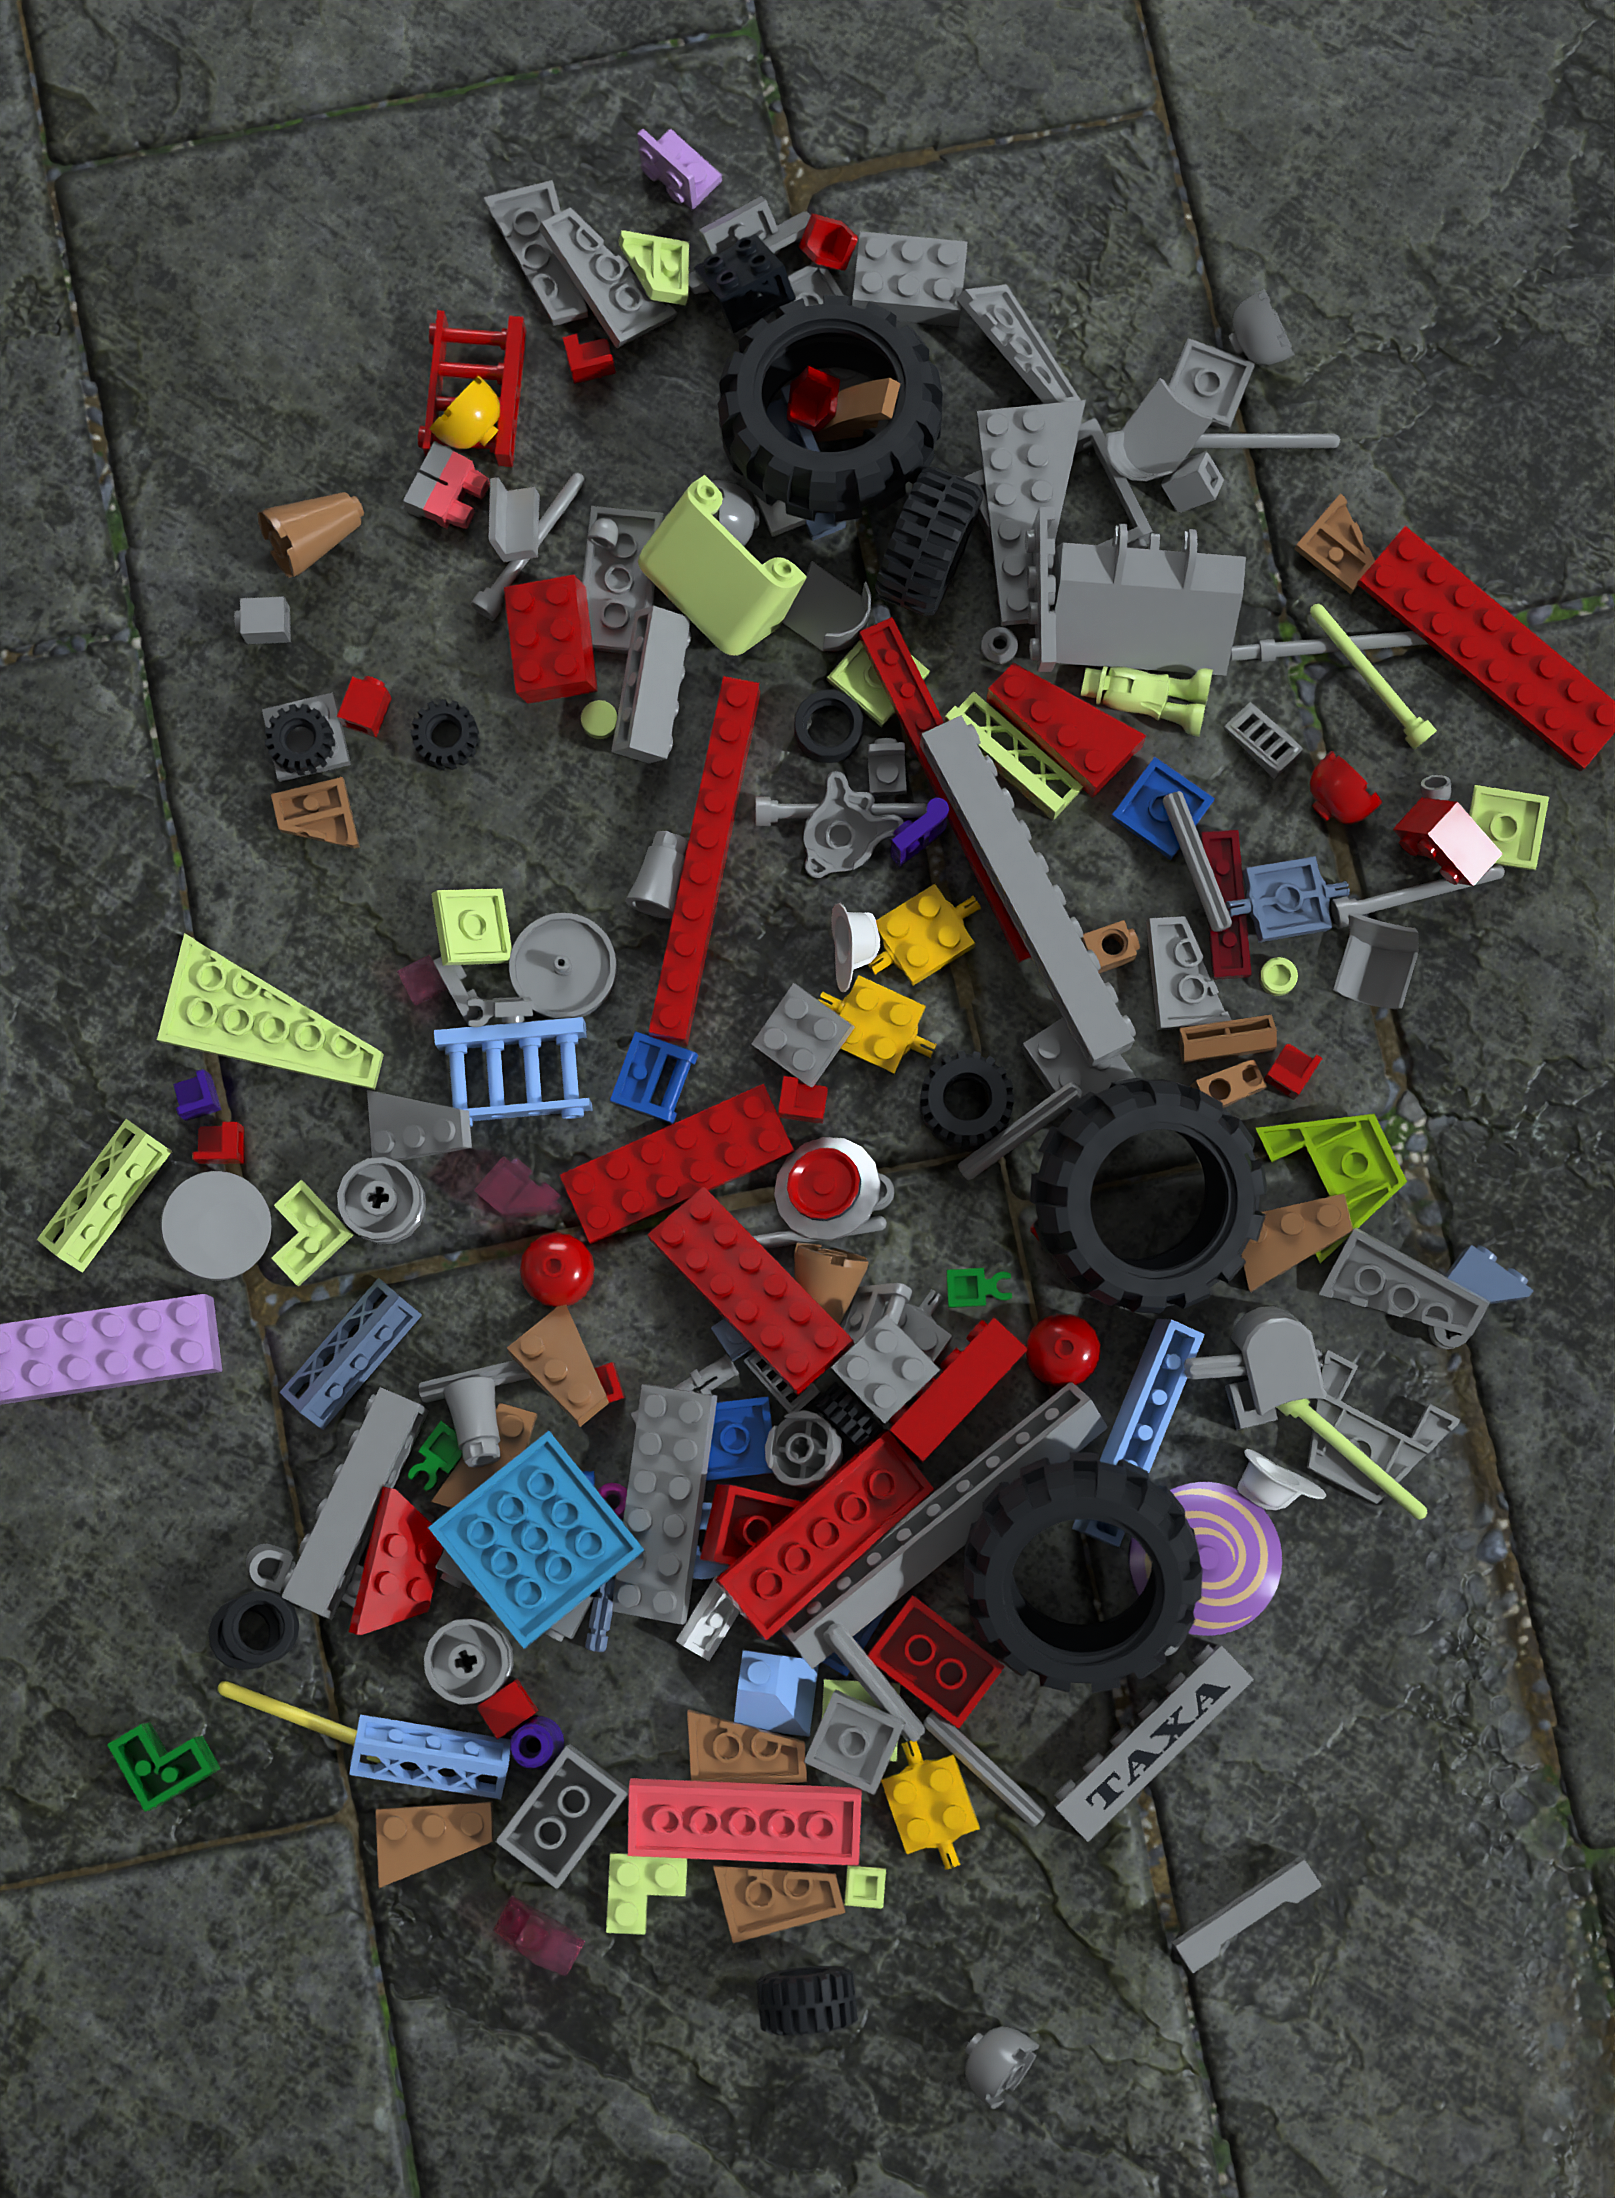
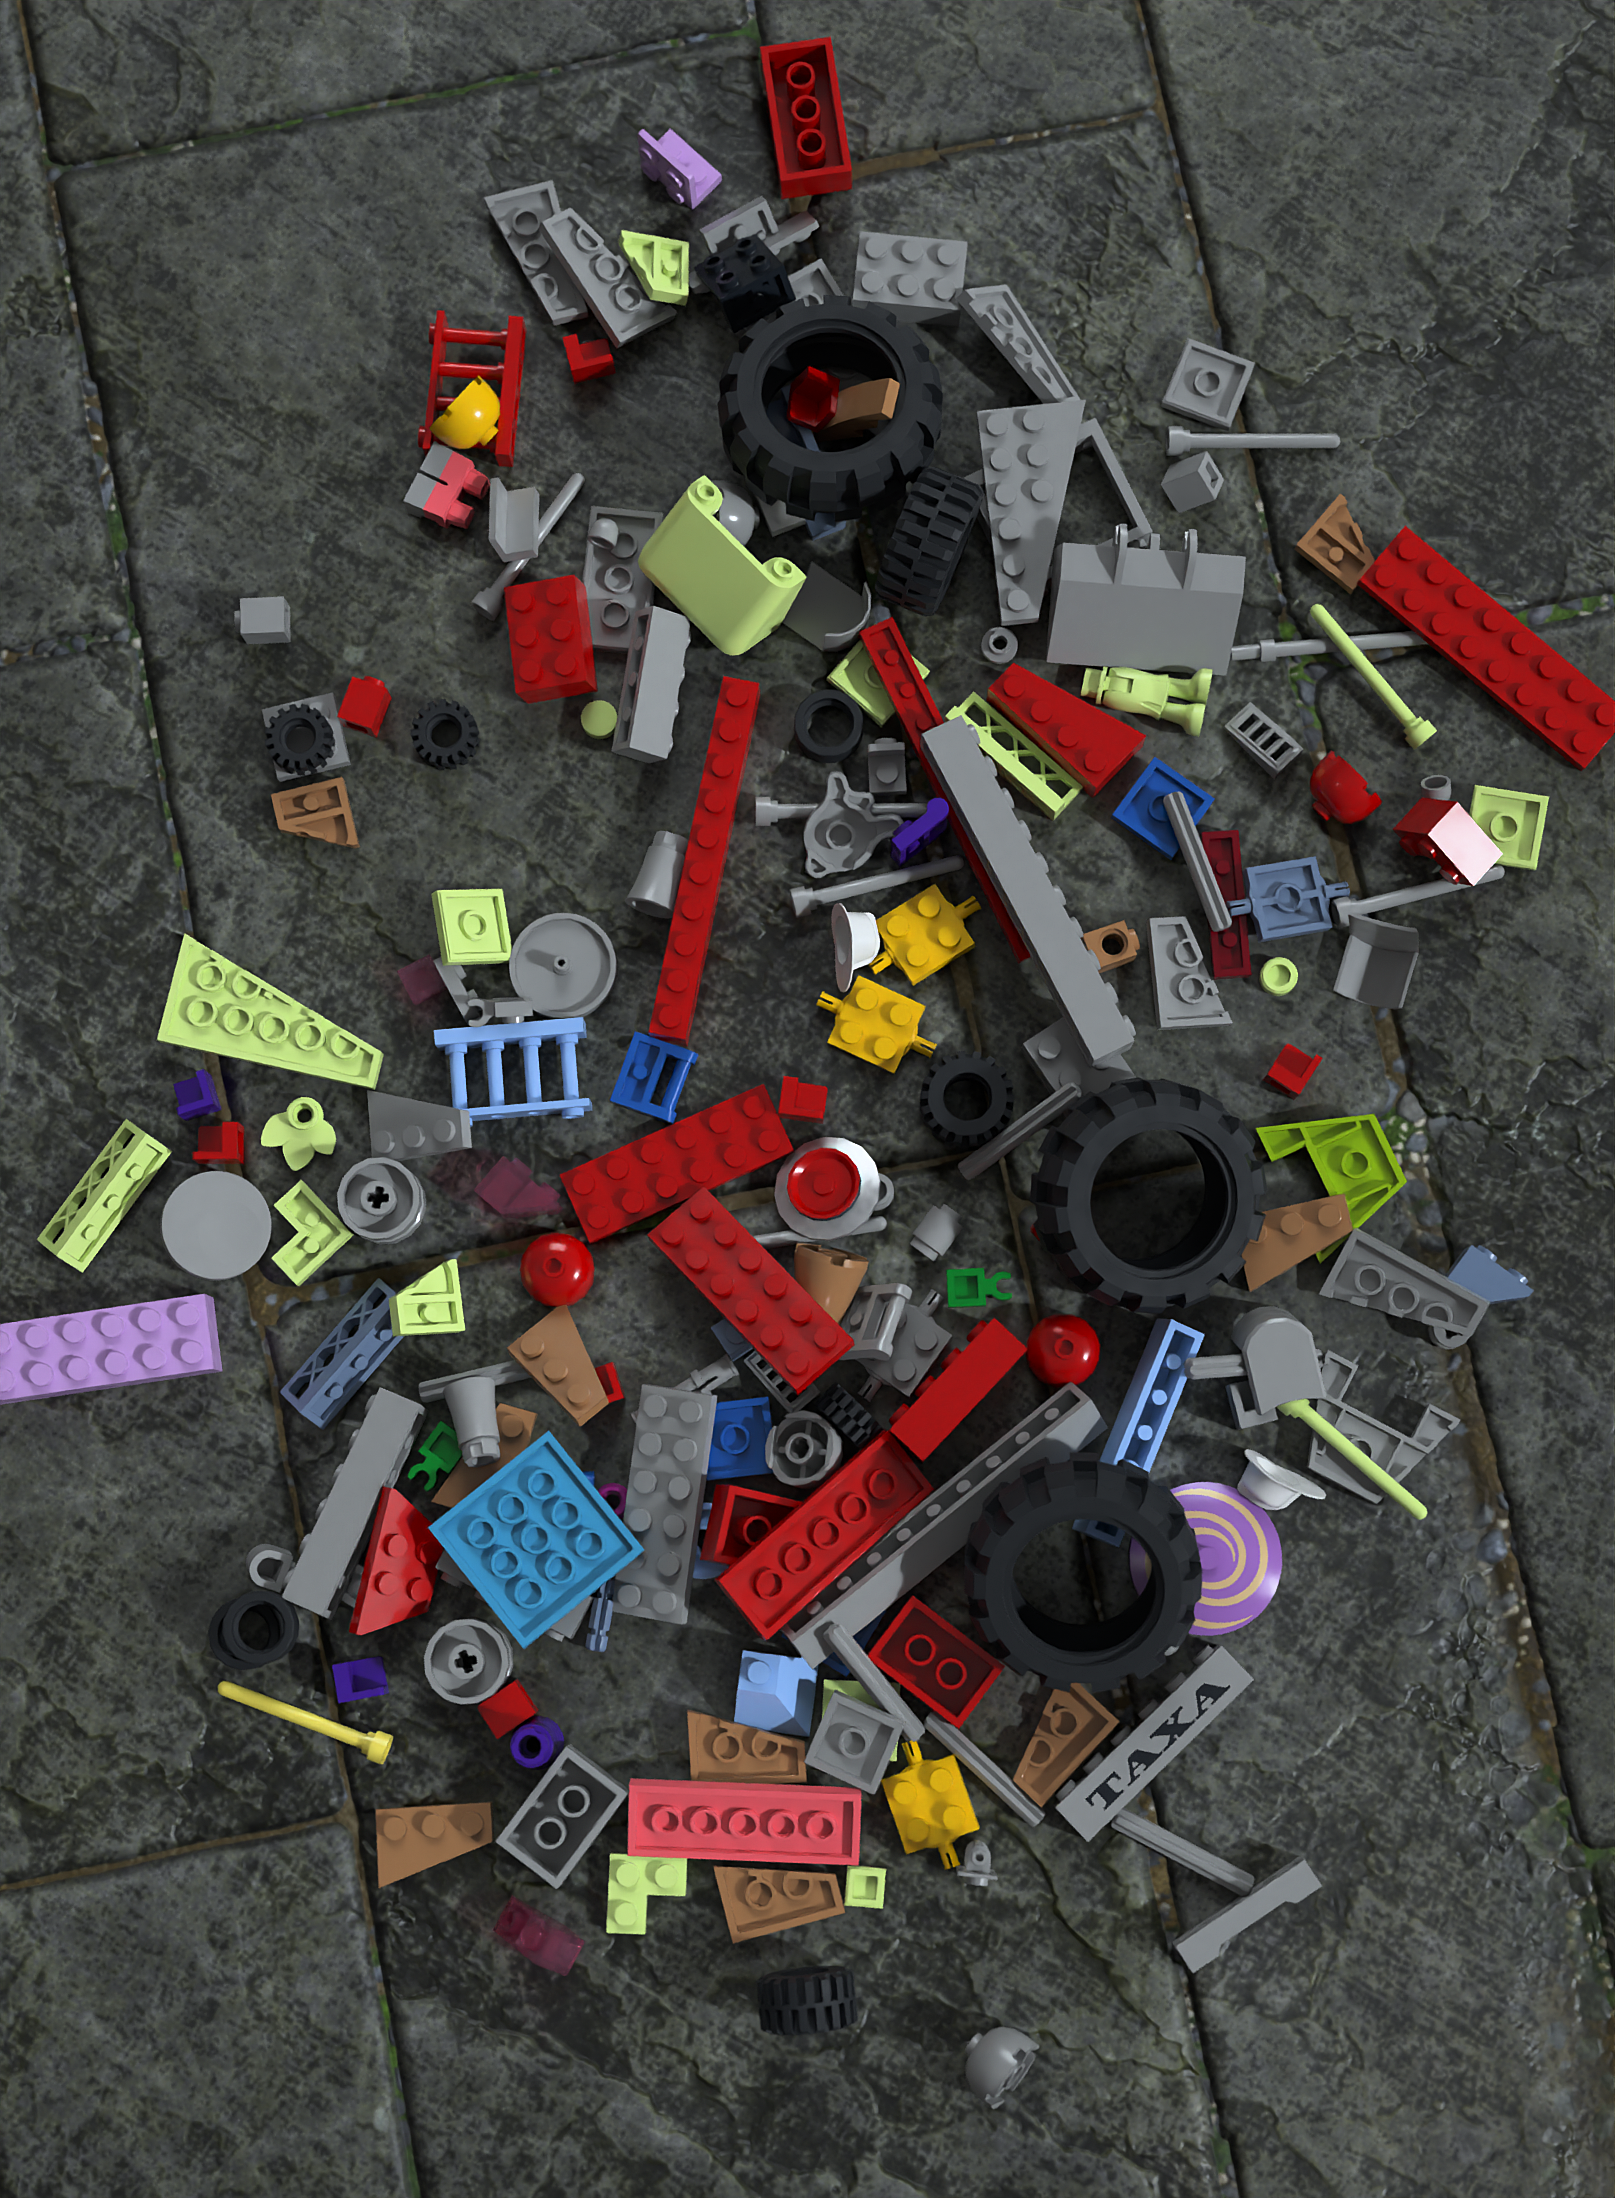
(155, 1772): green brick -> none
(298, 1138): none -> yellowish green plate
(308, 529): medium nougat cone -> none
(360, 1679): none -> dark purple panel
(429, 1304): none -> yellowish green wing
(431, 1750): light blue fence -> none
(708, 1622): white plate -> none
(803, 1035): light grey plate -> none
(805, 900): none -> light grey piece
(806, 118): none -> red brick
(828, 242): red panel -> none
(885, 1368): light grey plate -> none
(936, 1231): none -> light grey brick
(976, 1864): none -> light grey hinge
(1044, 587): light grey wing -> none
(1064, 1738): none -> medium nougat wing
(1155, 436): light grey piece -> none
(1183, 1851): none -> light grey axle
(1227, 1039): medium nougat piece -> none
(1232, 1083): medium nougat leg -> none
(1259, 331): light grey cylinder -> none

